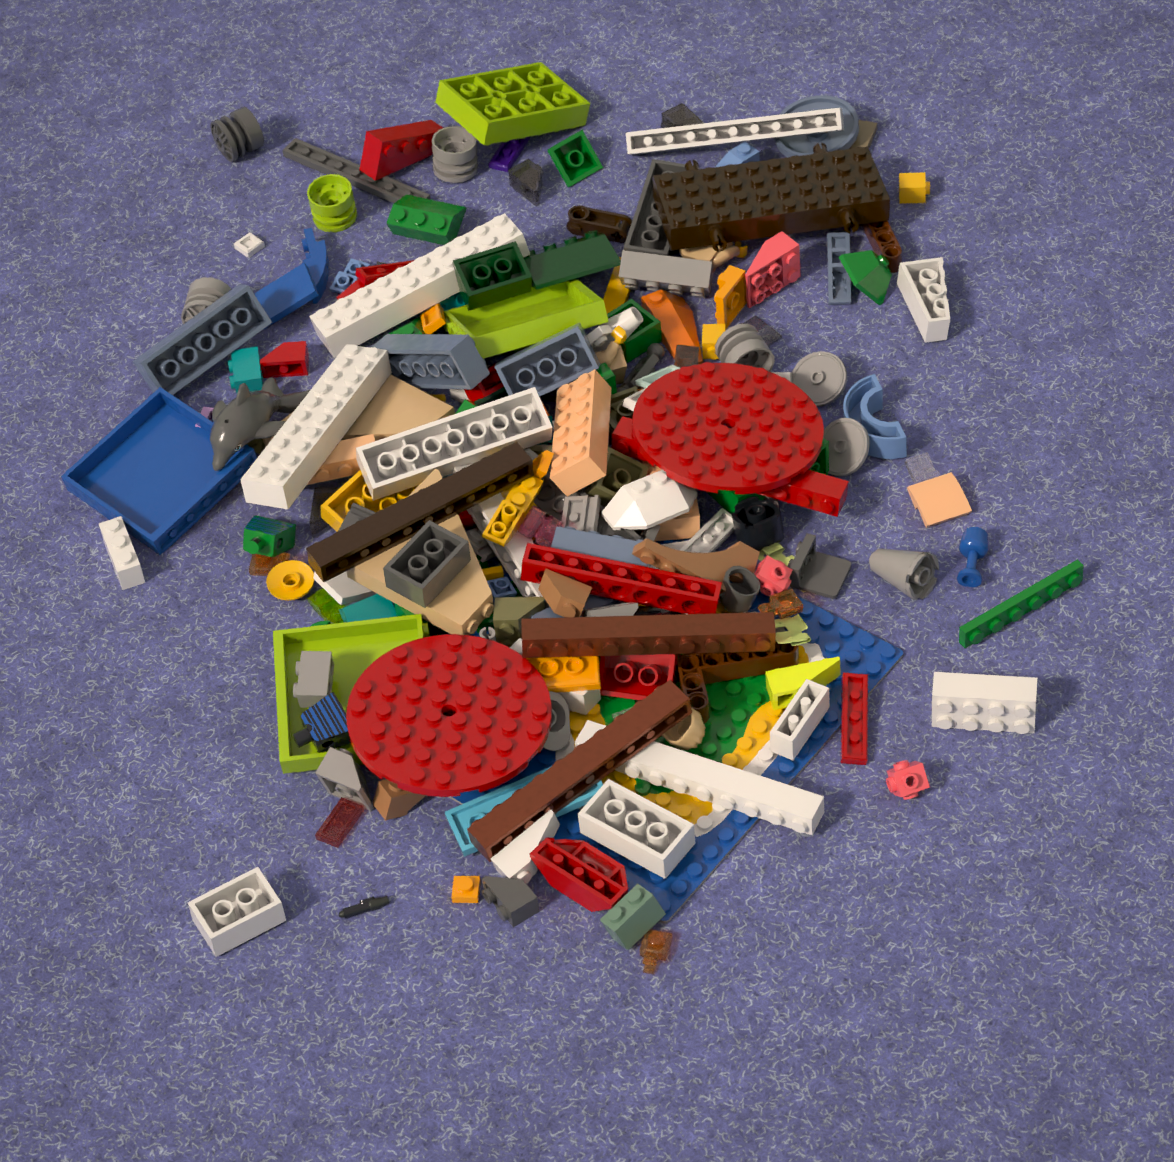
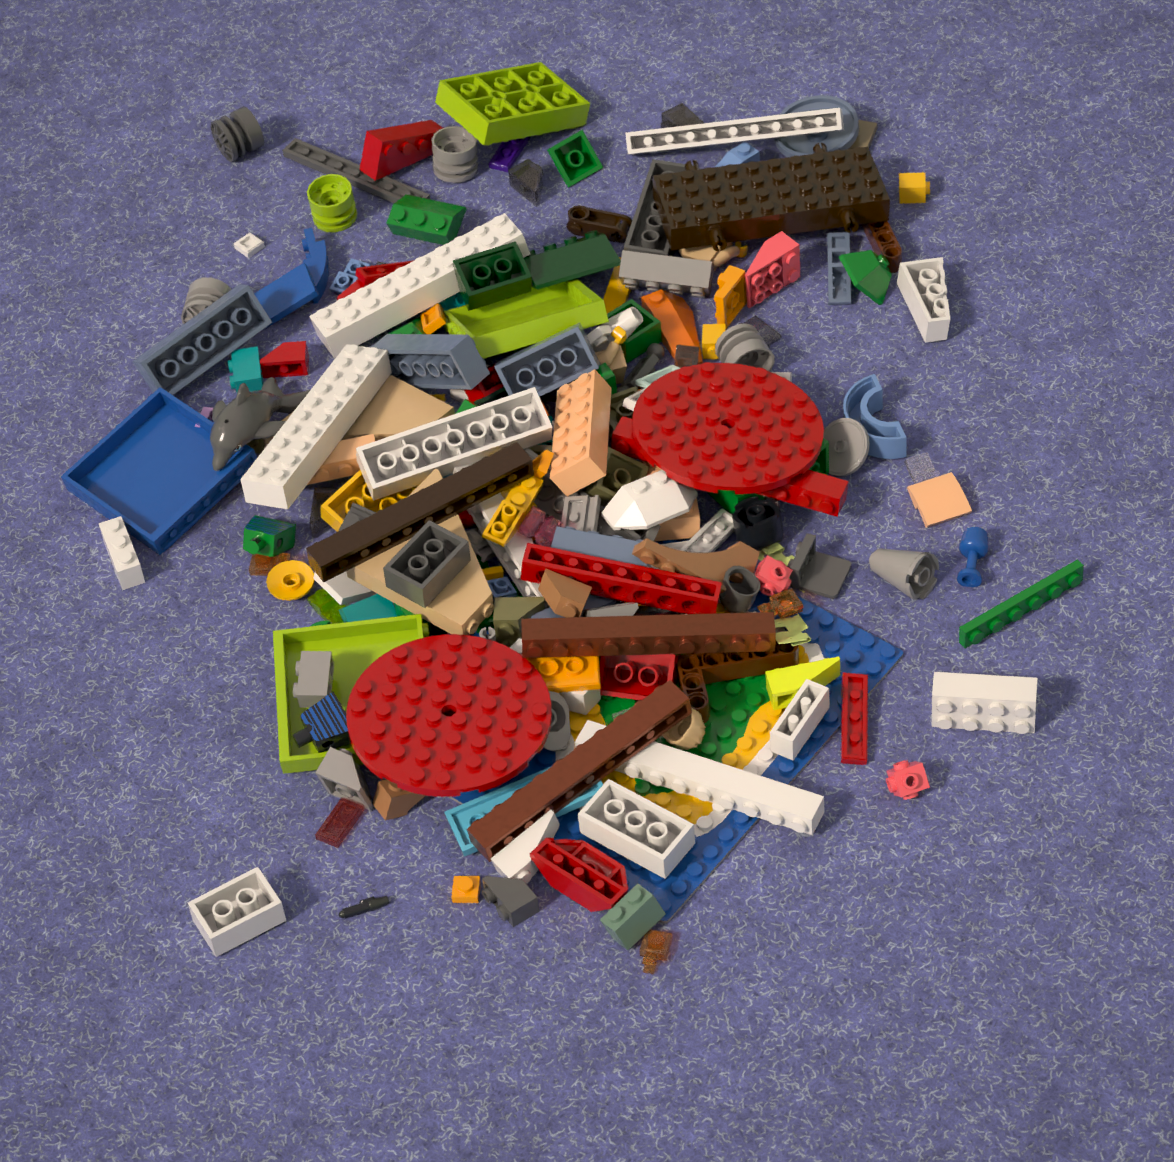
(820, 377): light grey shield -> none

